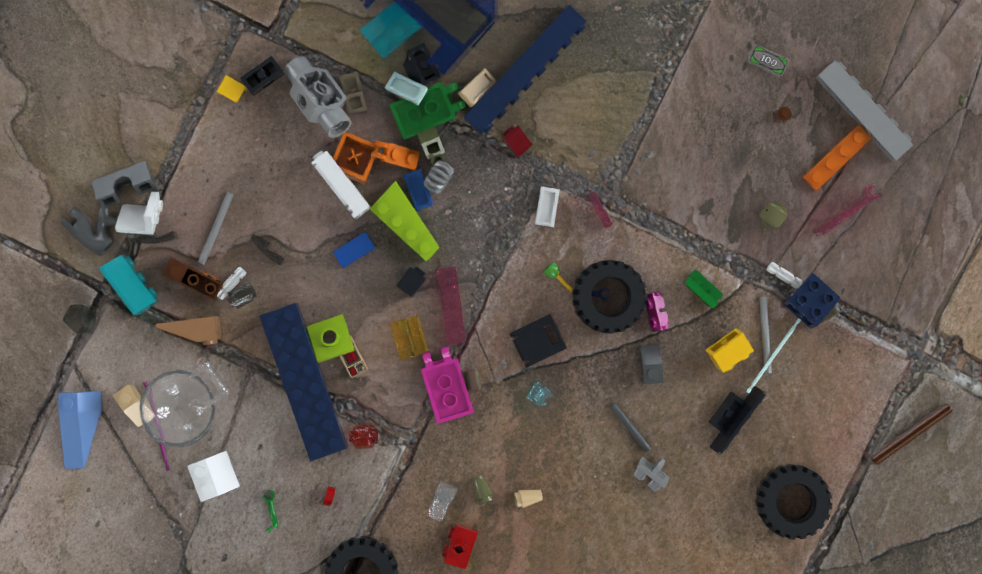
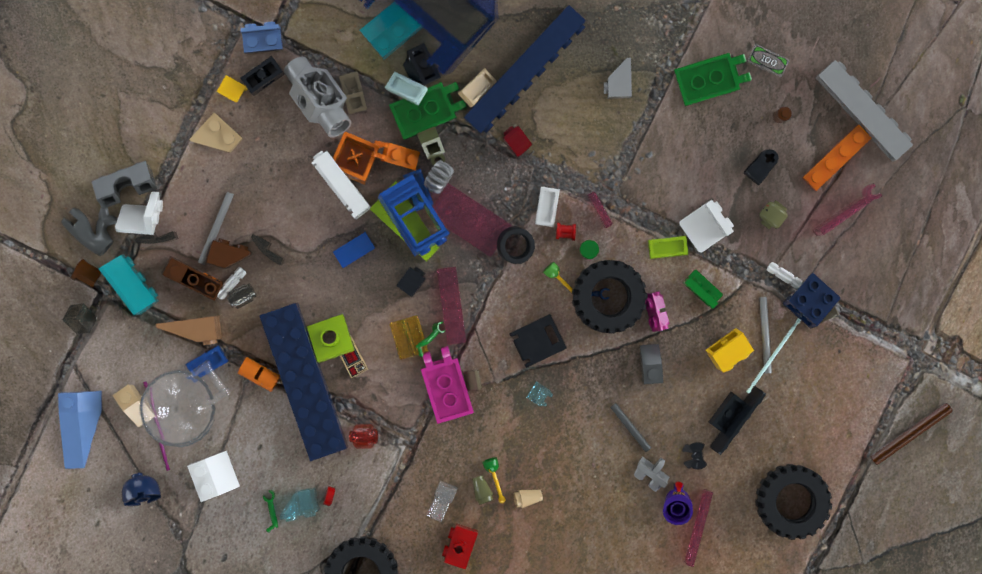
(86, 273): none -> reddish brown tile
(140, 489): none -> dark blue cylinder
(215, 356): none -> blue tile
(217, 134): none -> tan wing
(225, 255): none -> reddish brown slope
(258, 374): none -> orange pin
(261, 37): none -> medium blue bracket
(302, 503): none -> clear light blue slope
(399, 193): none -> blue door
(426, 341): none -> green piece
(469, 219): none -> clear pink tile
(491, 466): none -> hinge
(529, 242): none -> black tyre
(566, 231): none -> red bush
(589, 249): none -> green tile
(619, 82): none -> light grey slope
(668, 247): none -> lime tile
(677, 505): none -> dark purple hat
(697, 454): none -> black piece
(698, 527): none -> clear pink tile
(706, 226): none -> white bracket
(710, 78): none -> green tile
(759, 168): none -> black piece

